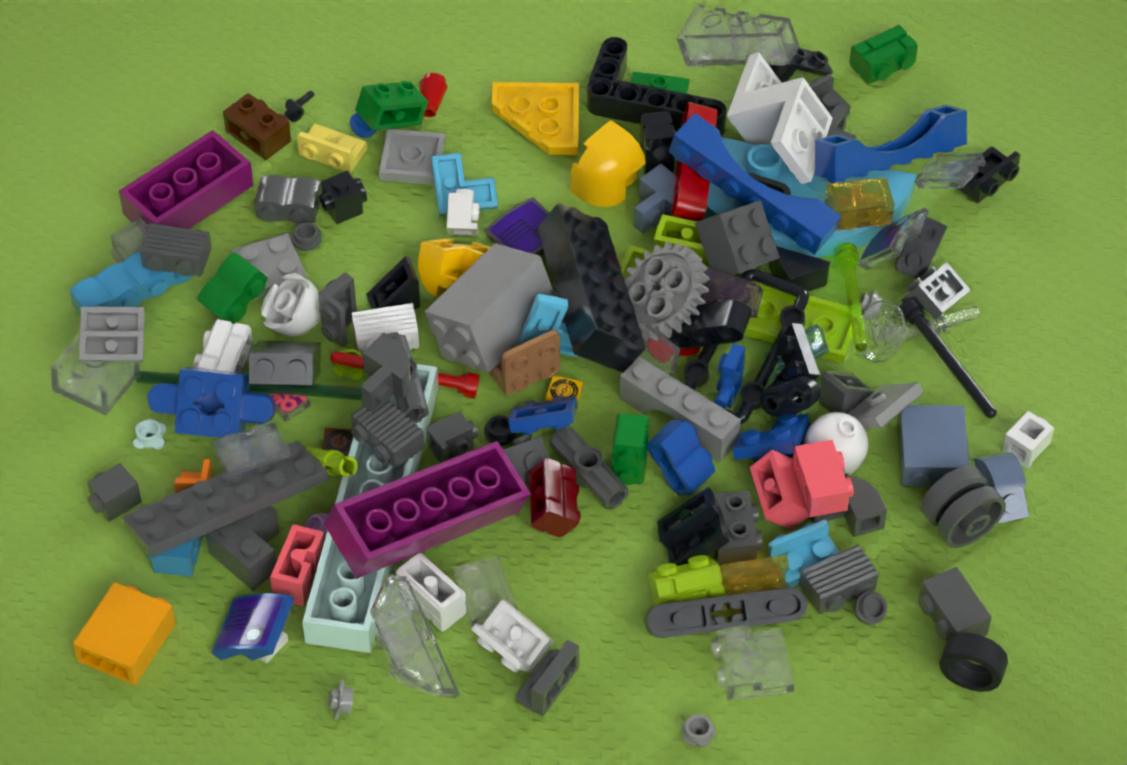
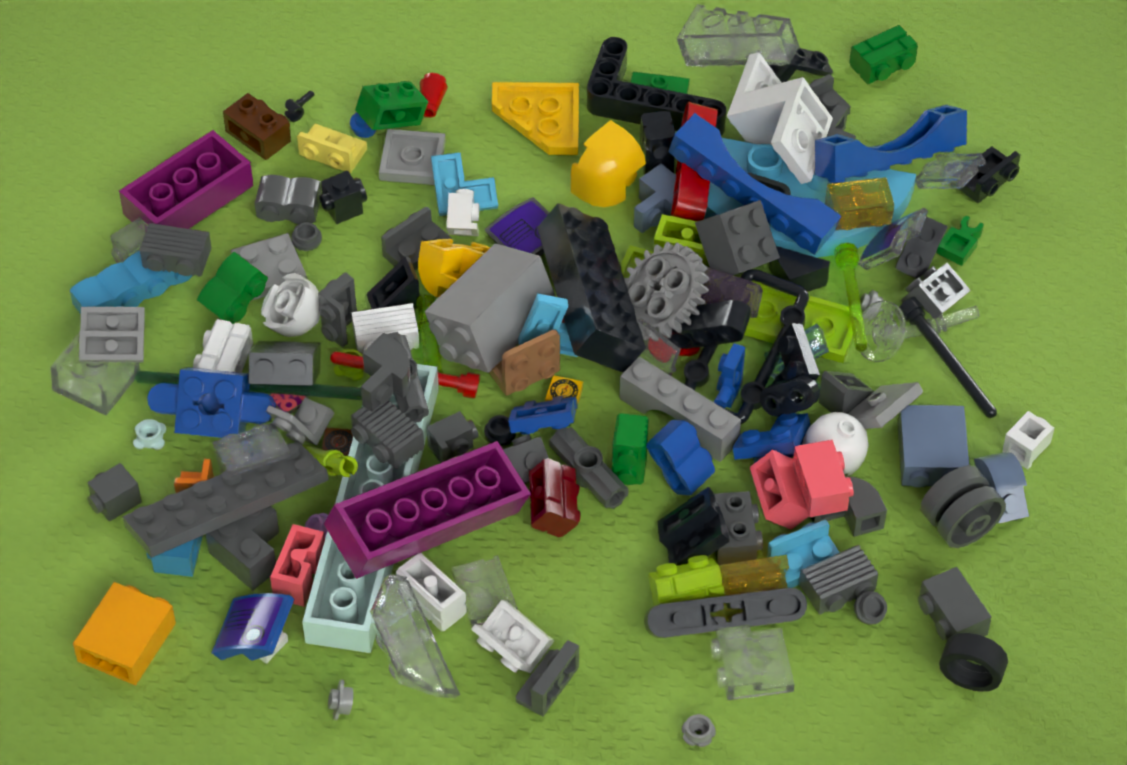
(307, 423): none -> light grey bracket
(407, 237): none -> dark grey bracket
(429, 345): none -> clear neon green pin
(960, 244): none -> green plate

